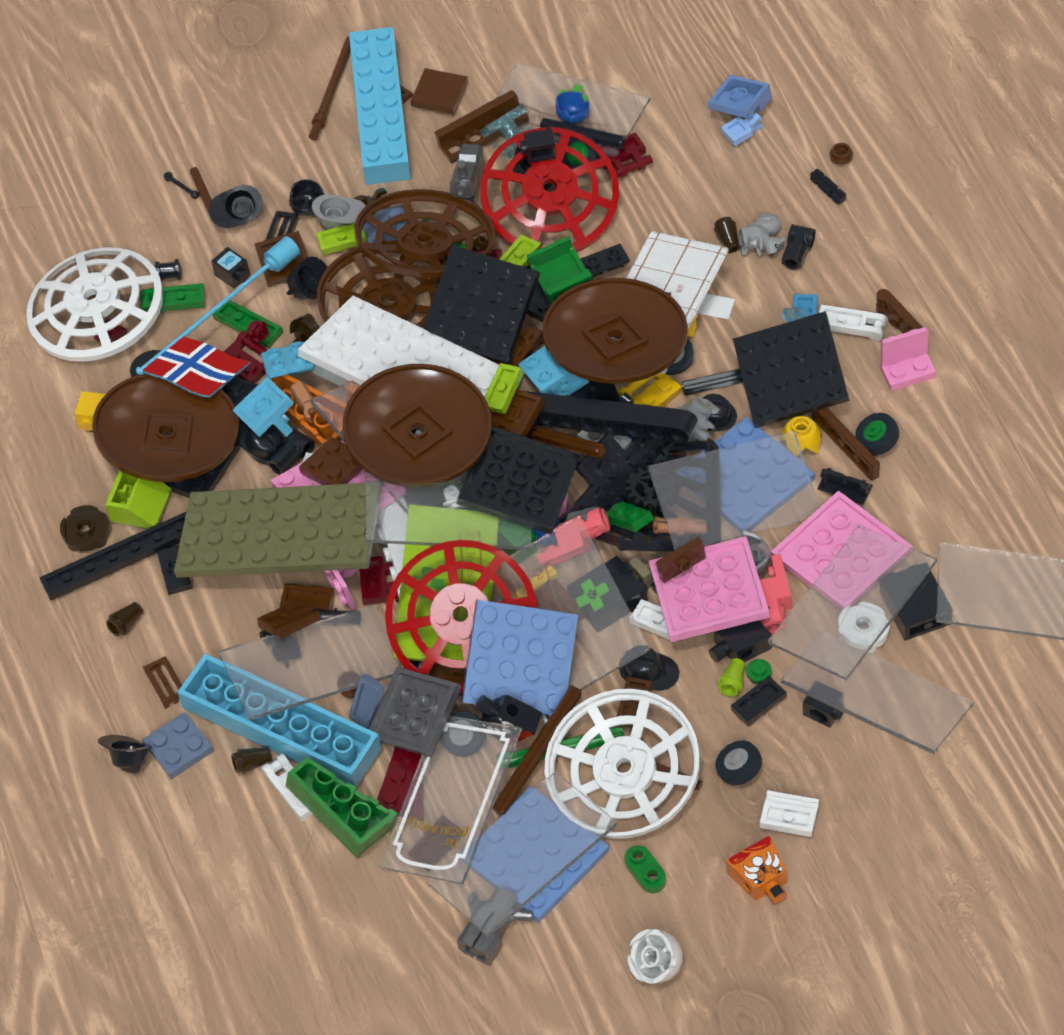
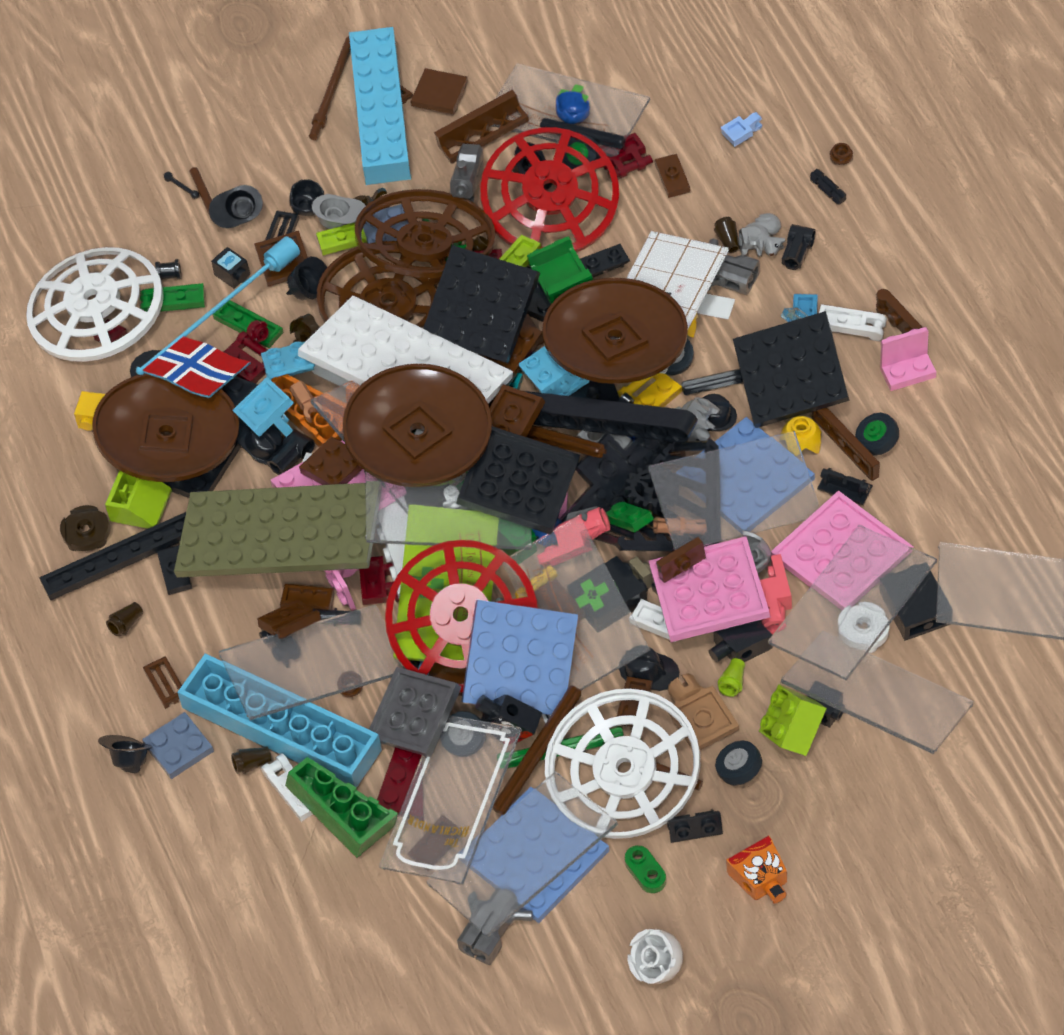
(366, 700): sand blue tile -> none
(503, 387): lime plate -> none
(507, 127): clear light blue piece -> none
(538, 145): black window -> none
(672, 175): none -> reddish brown plate
(698, 826): none -> black hinge
(703, 709): none -> medium nougat plate
(736, 272): none -> flat silver piece
(740, 96): medium blue plate -> none
(758, 670): green plate -> none
(758, 700): black plate -> none
(789, 813): white plate -> none
(792, 720): none -> lime slope

